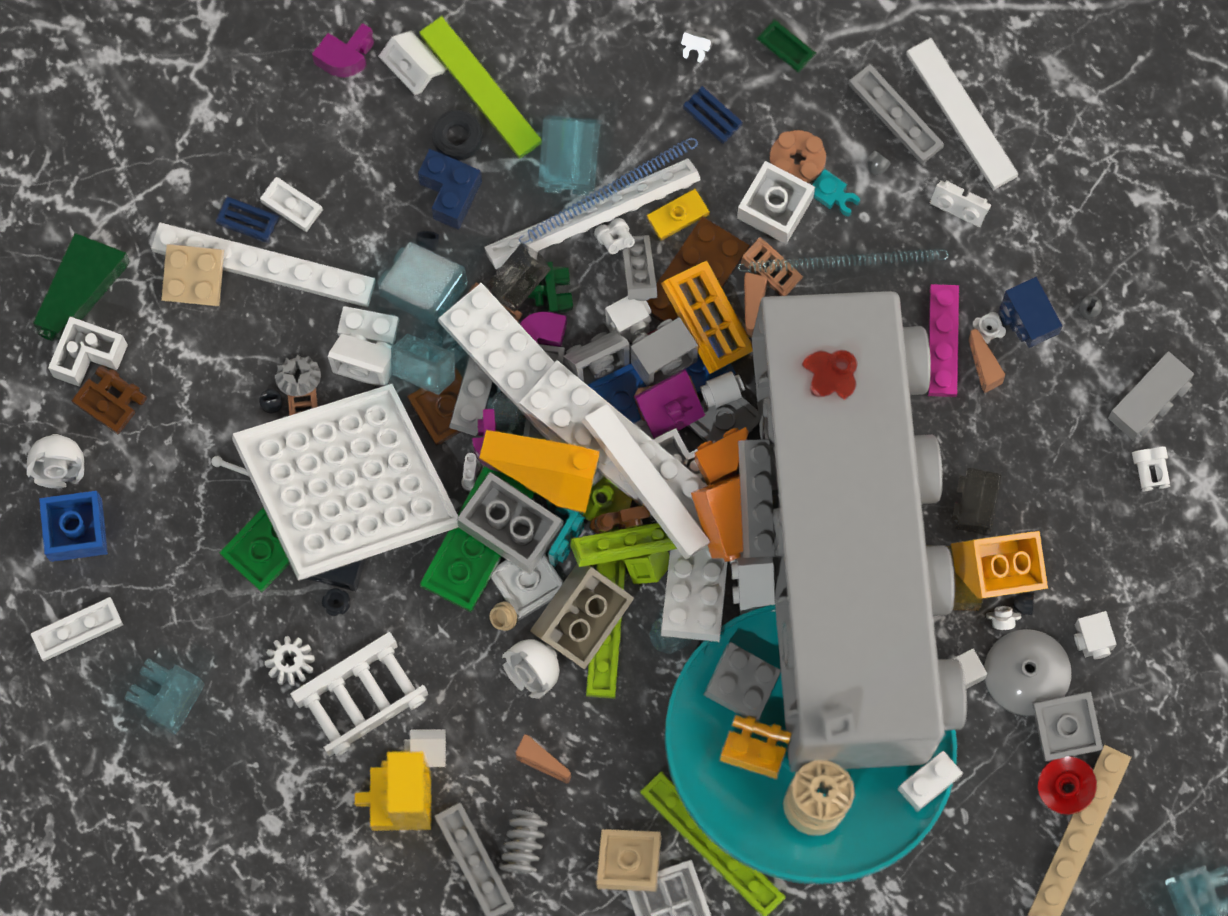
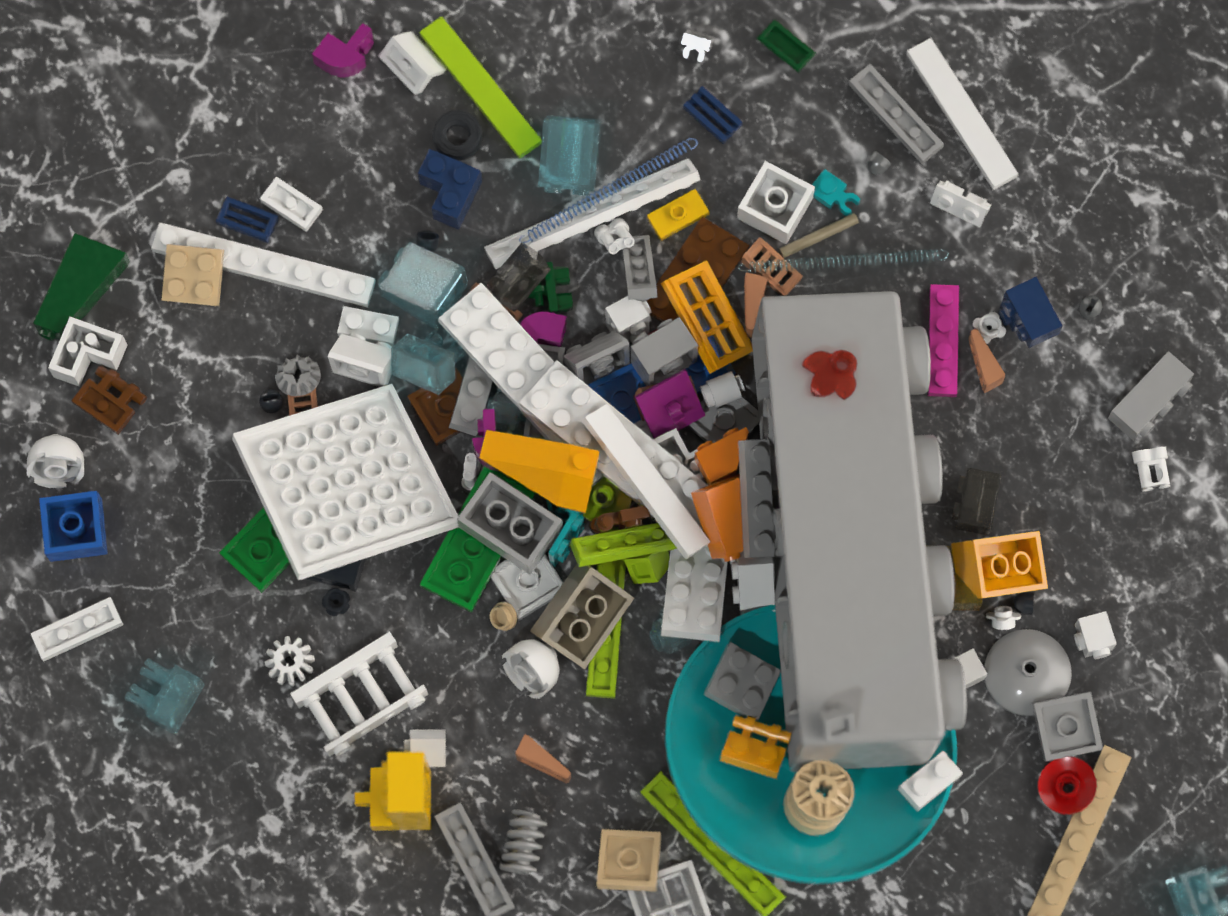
(217, 461): white hinge -> none
(799, 142): nougat plate -> none
(818, 235): none -> dark tan bar

